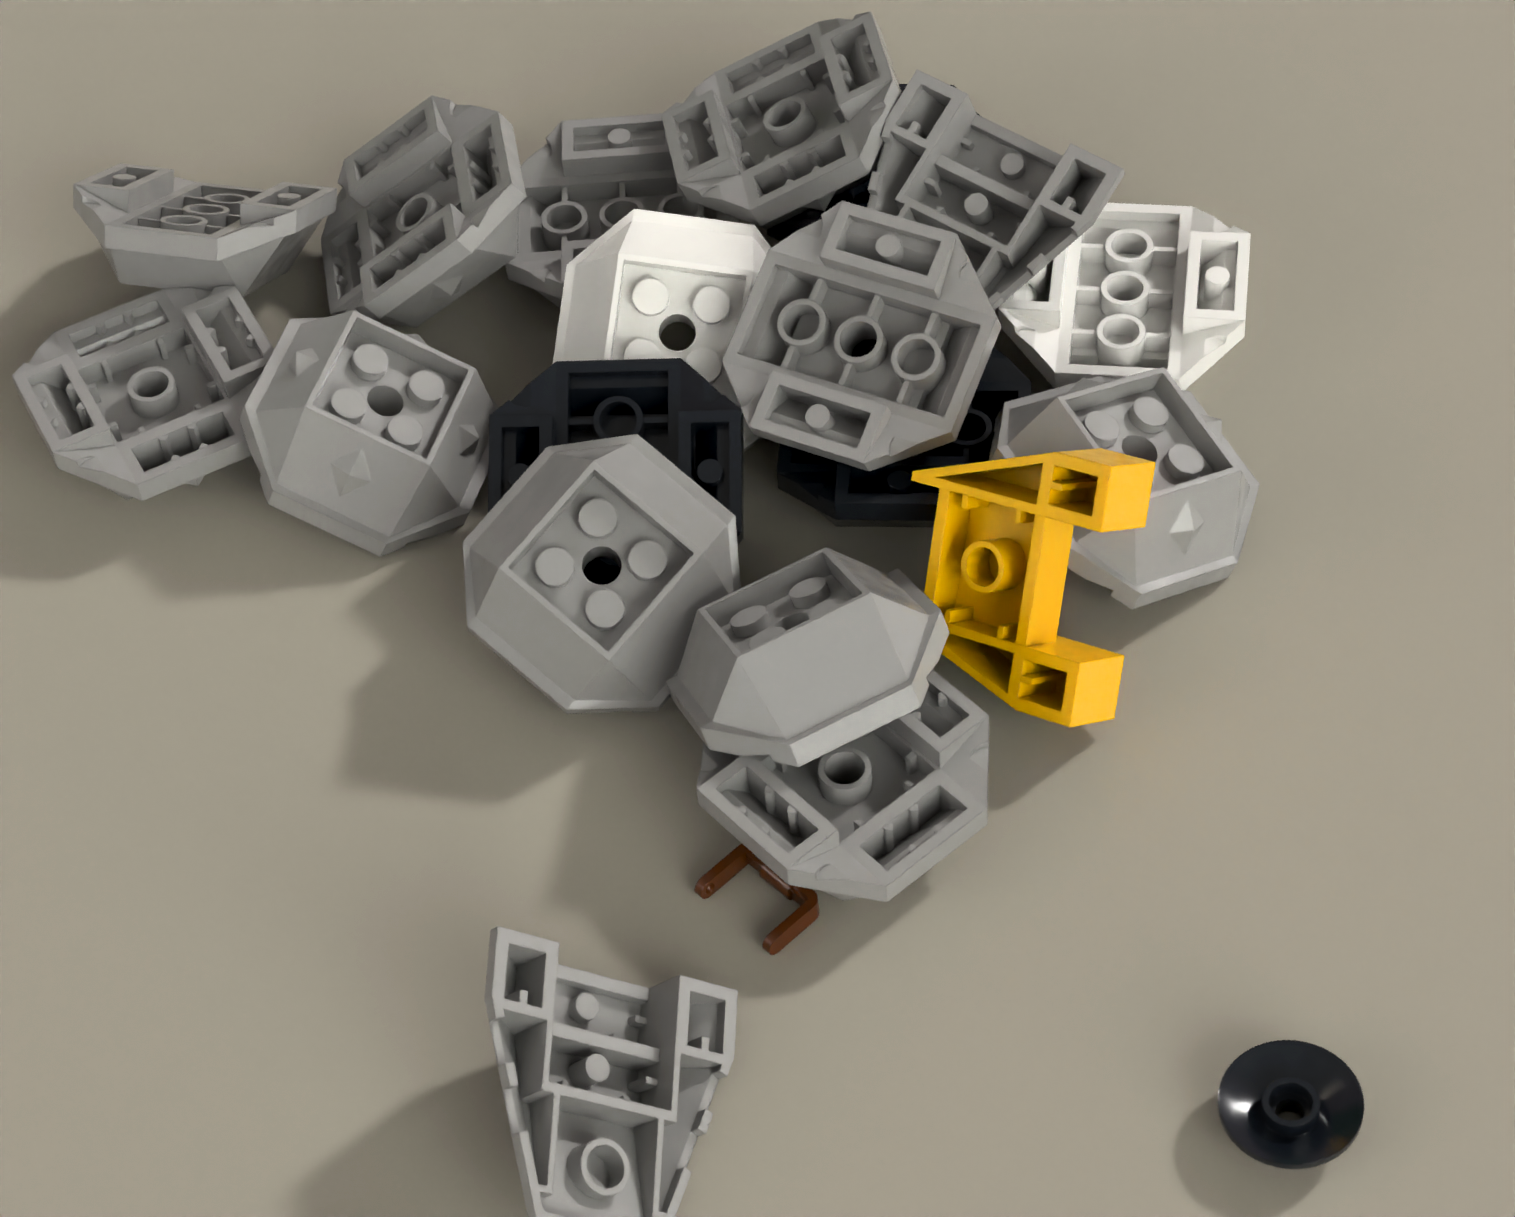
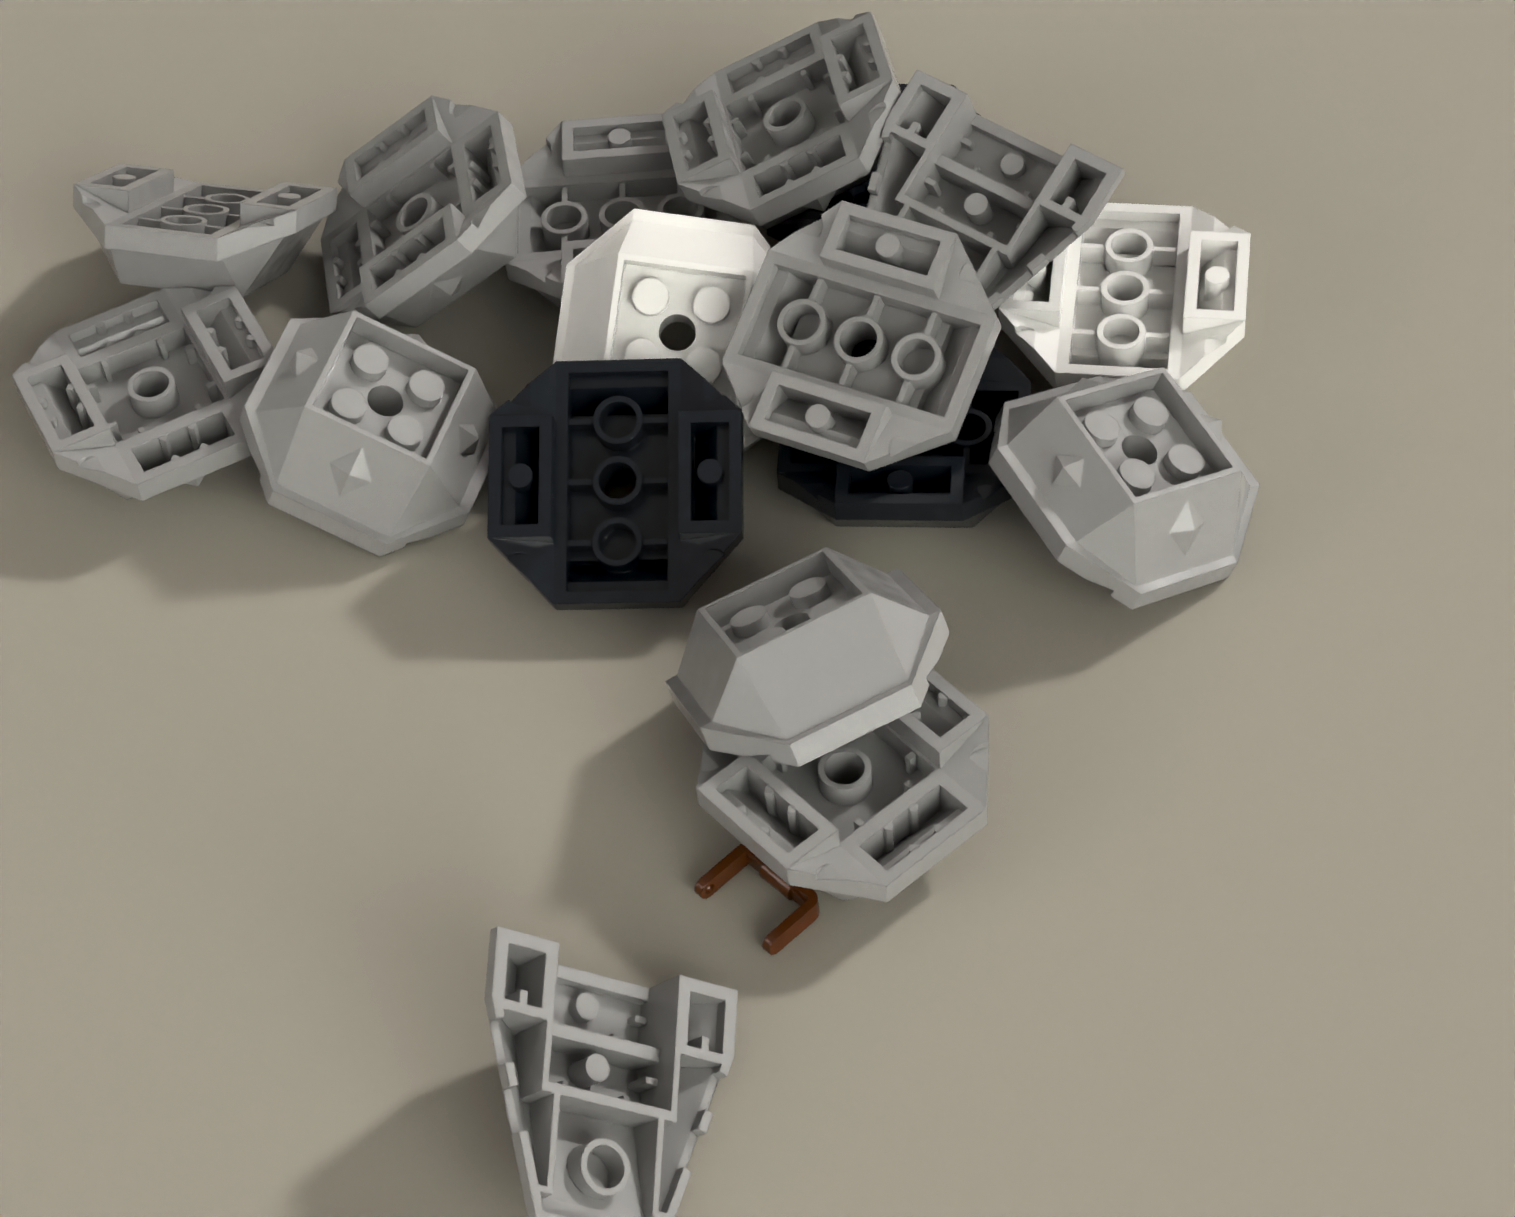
(586, 640): light grey piece -> none
(1004, 567): yellow wedge -> none
(1297, 1080): black dish -> none

